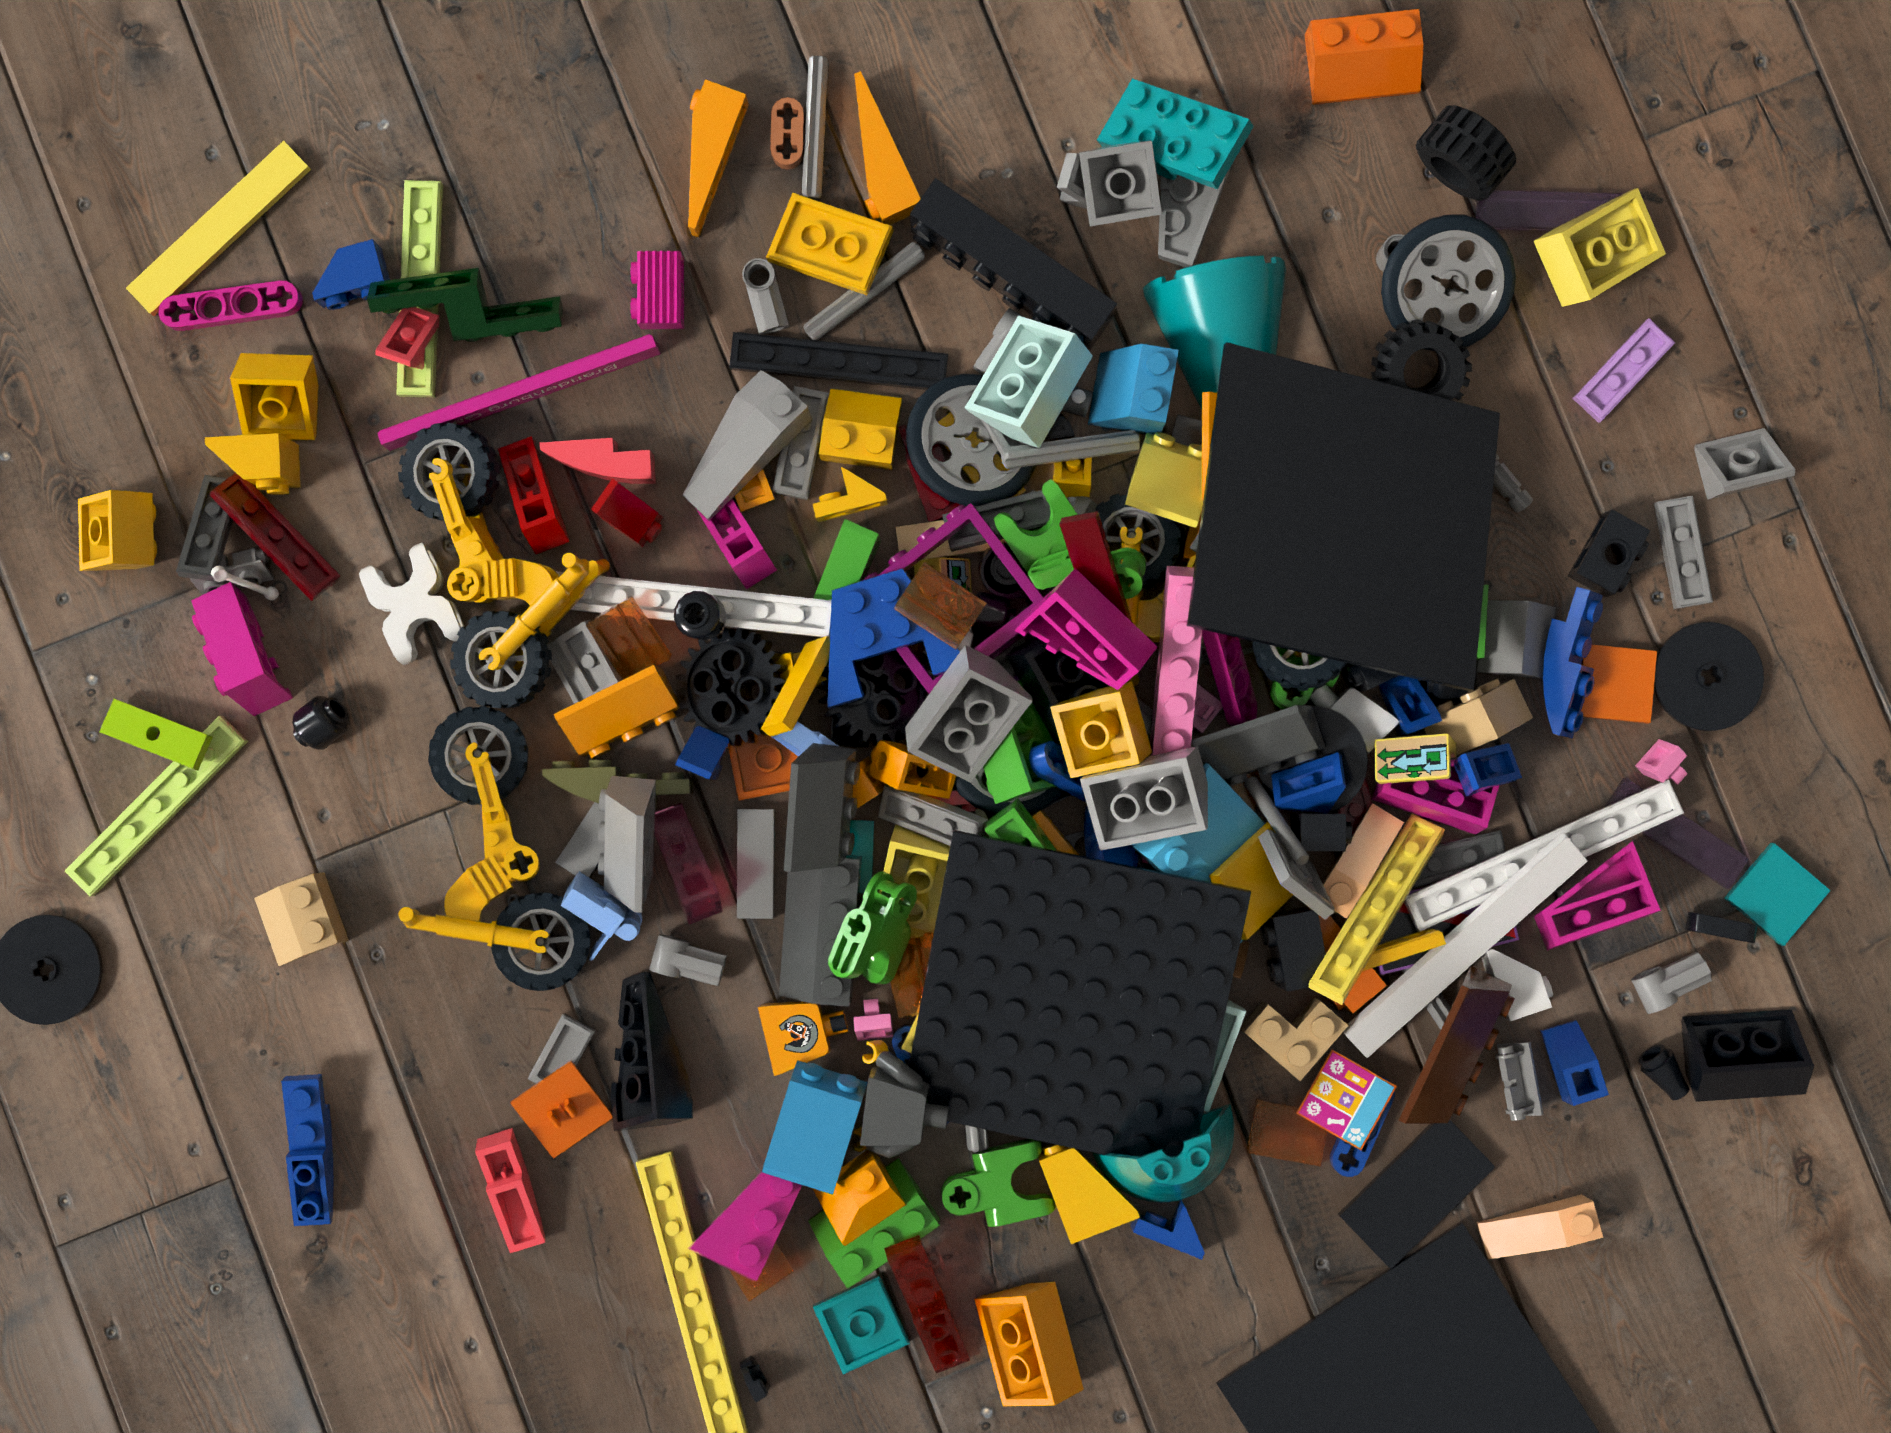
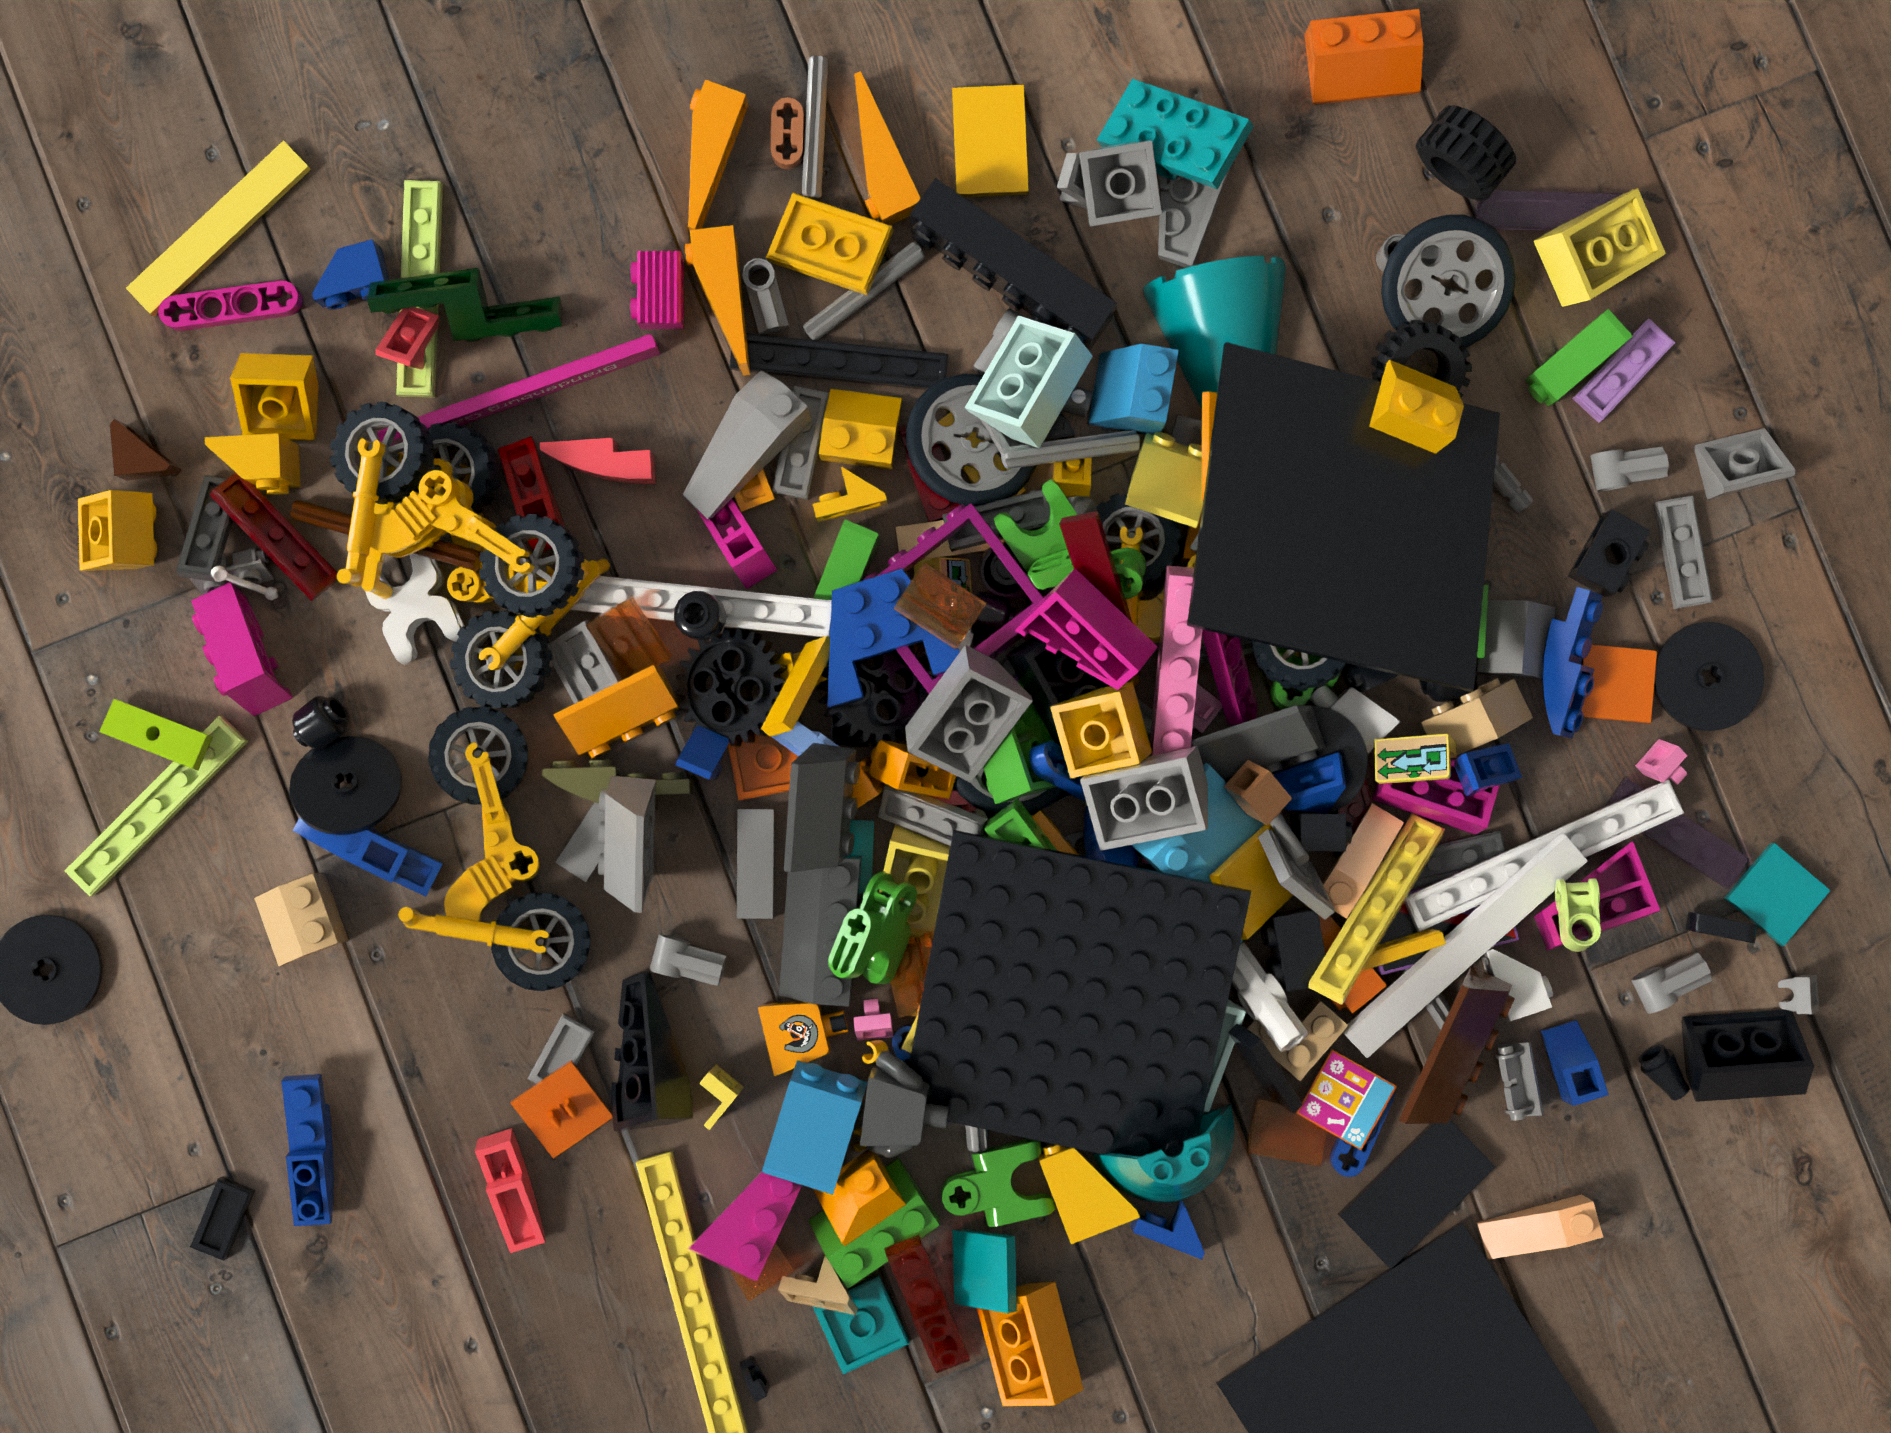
(136, 457): none -> reddish brown slope
(222, 1218): none -> black tile
(340, 522): none -> reddish brown axle
(342, 810): none -> black piece
(379, 856): none -> blue slope
(423, 517): none -> piece
(601, 910): light blue piece -> none
(628, 514): red slope -> none
(686, 865): clear pink slope -> none
(718, 270): none -> light orange slope
(723, 1088): none -> light yellow panel
(827, 1293): none -> tan slope
(984, 1270): none -> teal tile
(990, 141): none -> yellow tile
(1257, 792): none -> medium nougat brick
(1265, 1068): none -> black tile
(1266, 1001): none -> white piece
(1408, 704): blue slope -> none
(1417, 408): none -> yellow slope
(1577, 358): none -> bright green slope
(1578, 905): none -> yellowish green piece
(1618, 468): none -> light grey piece
(1805, 994): none -> light grey tile

